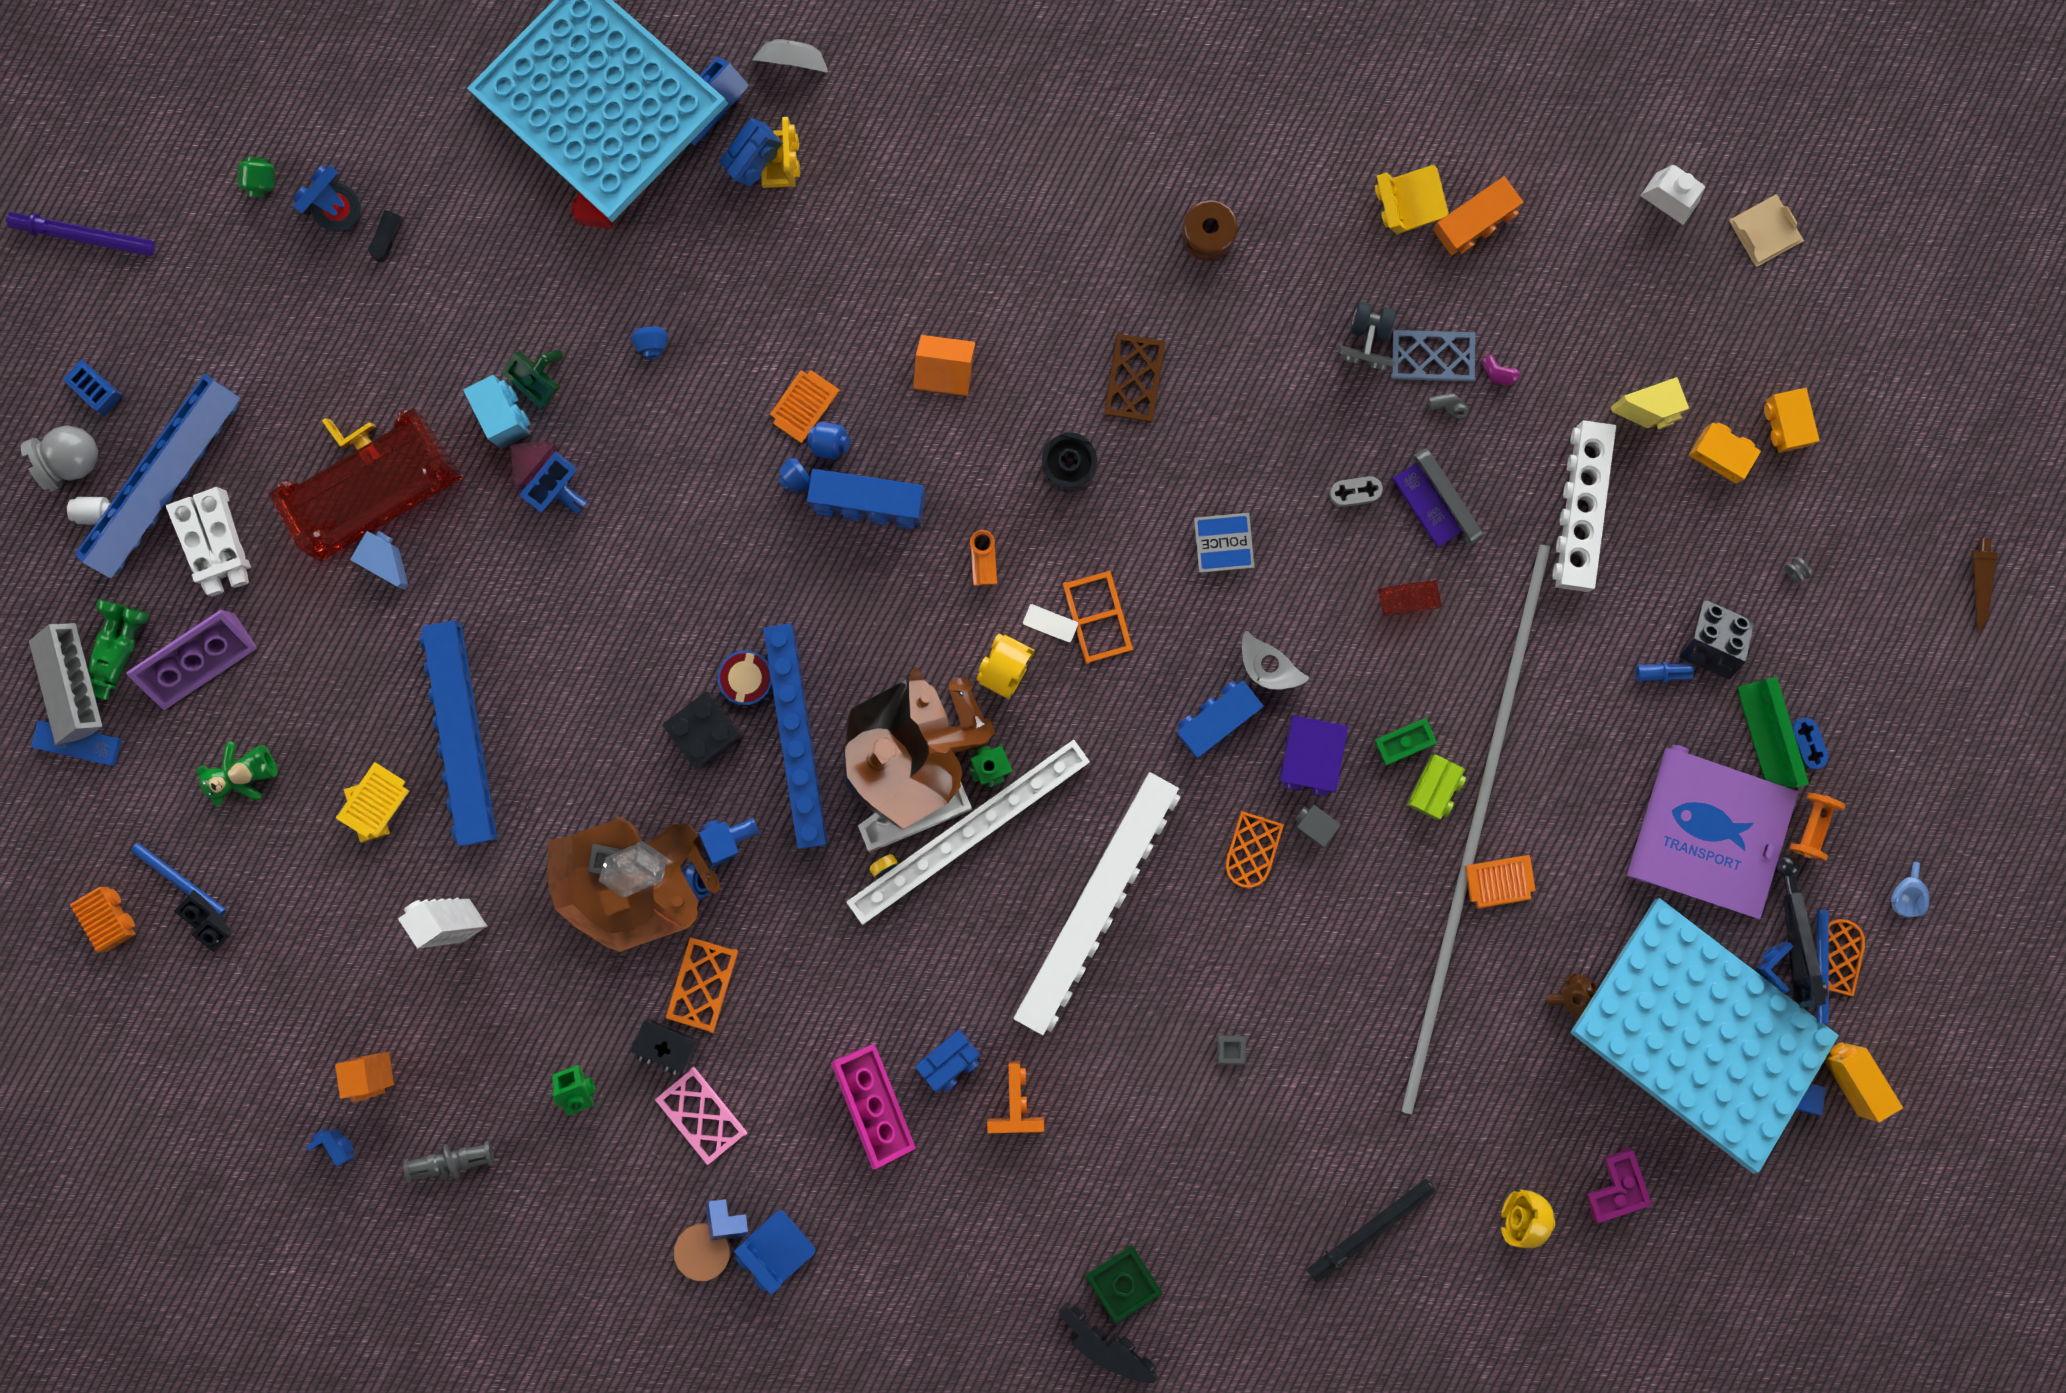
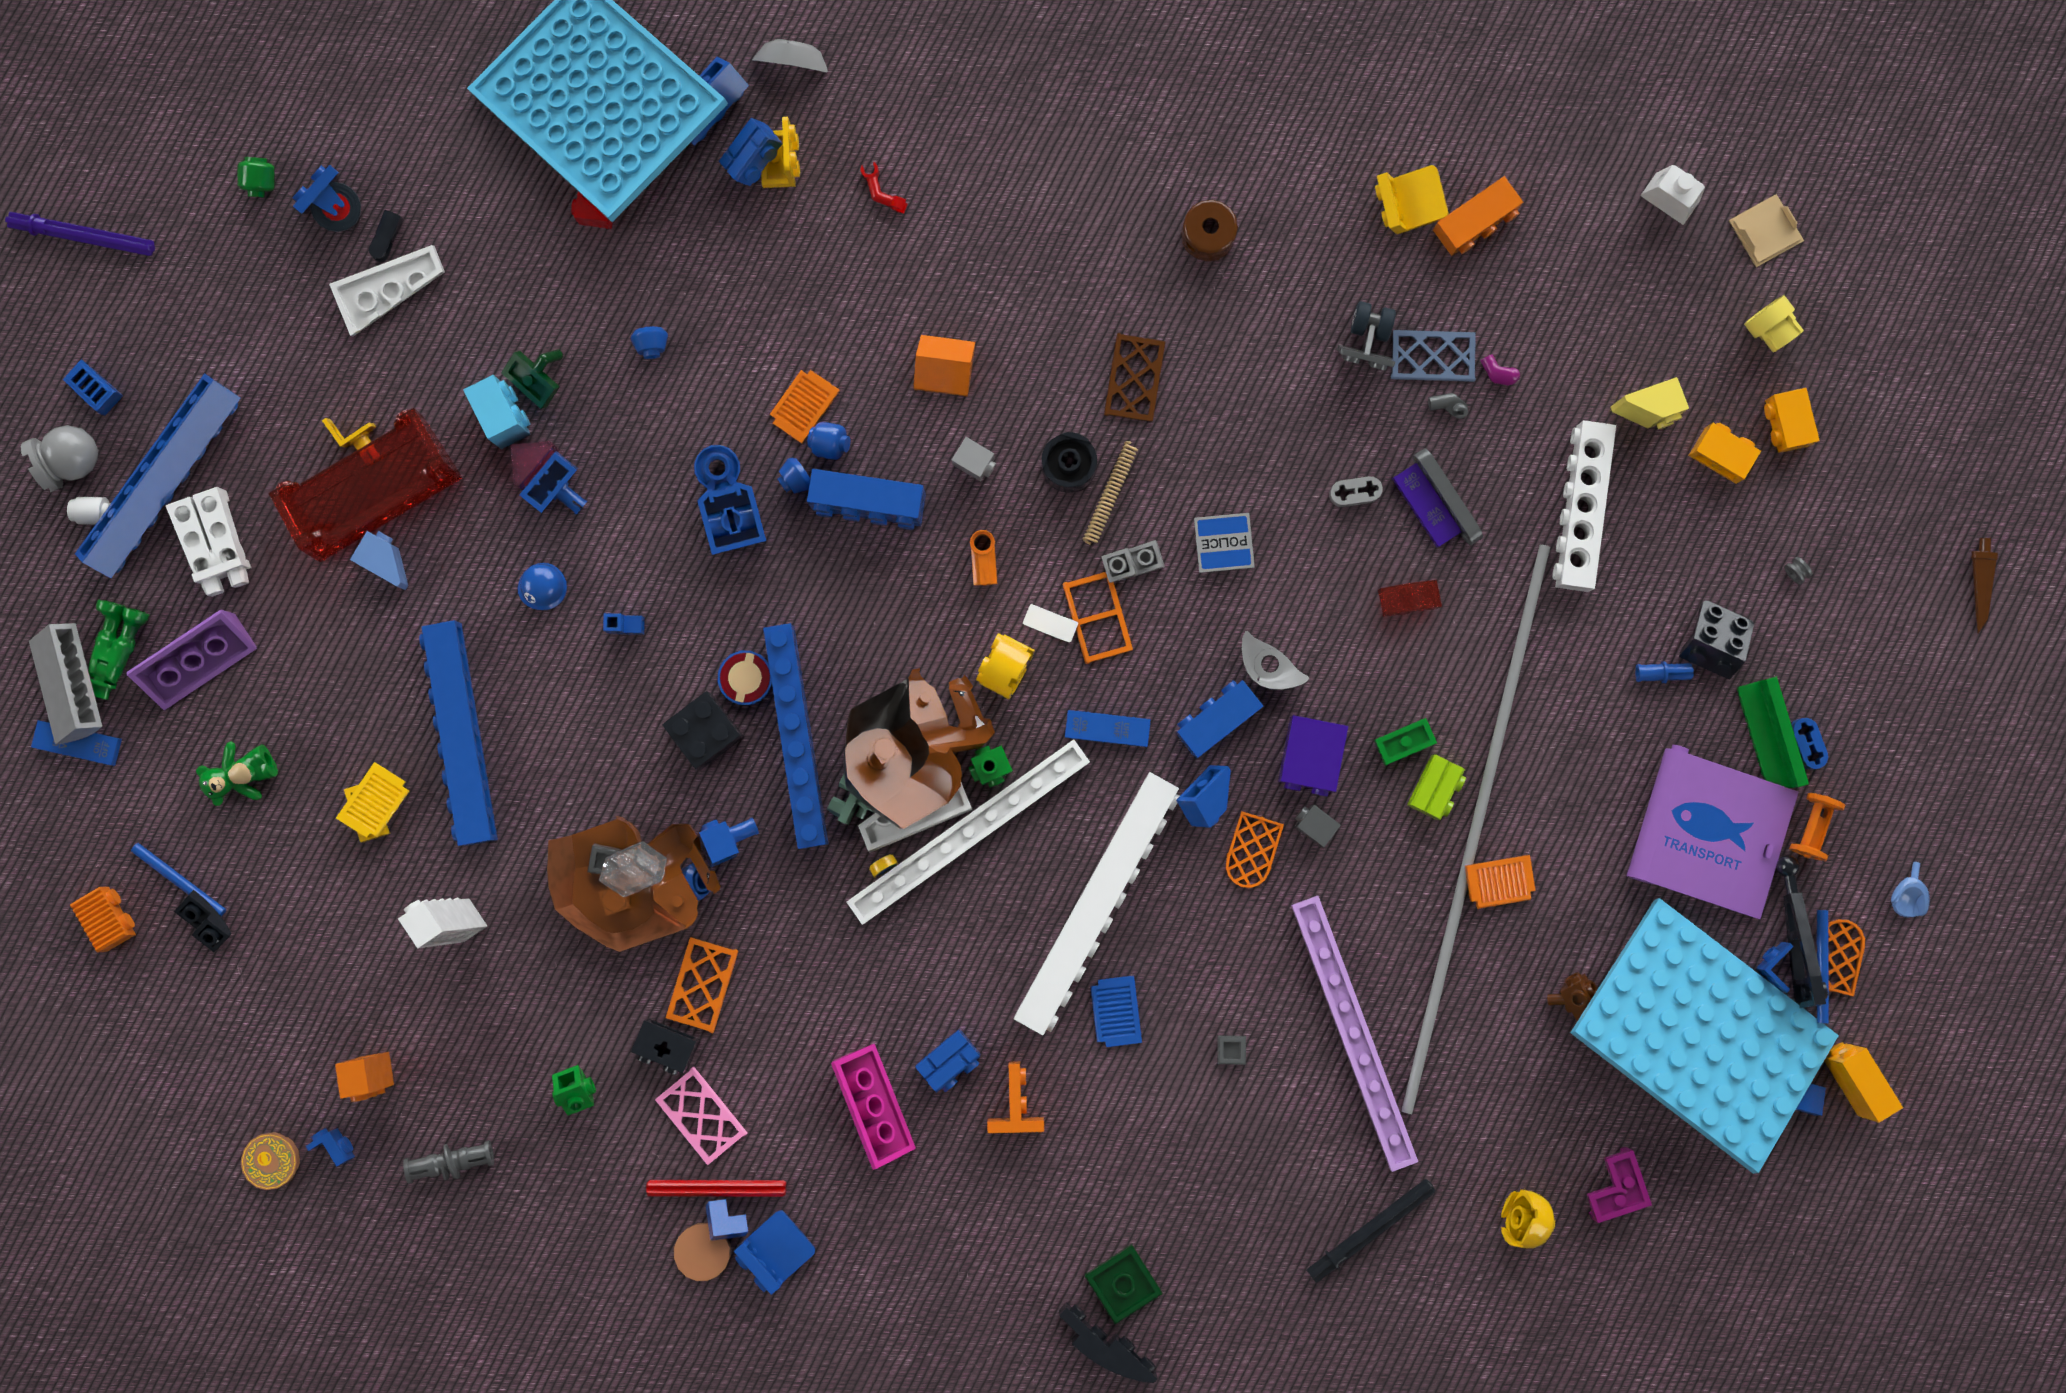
(270, 1161): none -> tile
(380, 289): none -> white wing
(542, 586): none -> blue helmet
(623, 624): none -> blue piece
(717, 1188): none -> red axle
(727, 506): none -> blue brick
(847, 809): none -> sand green hips
(894, 202): none -> red arm
(974, 459): none -> light grey brick
(1103, 498): none -> tan piece
(1107, 728): none -> blue tile
(1116, 1011): none -> blue window
(1133, 561): none -> light grey slope
(1206, 797): none -> blue slope
(1354, 1033): none -> lavender plate
(1775, 324): none -> light yellow piece

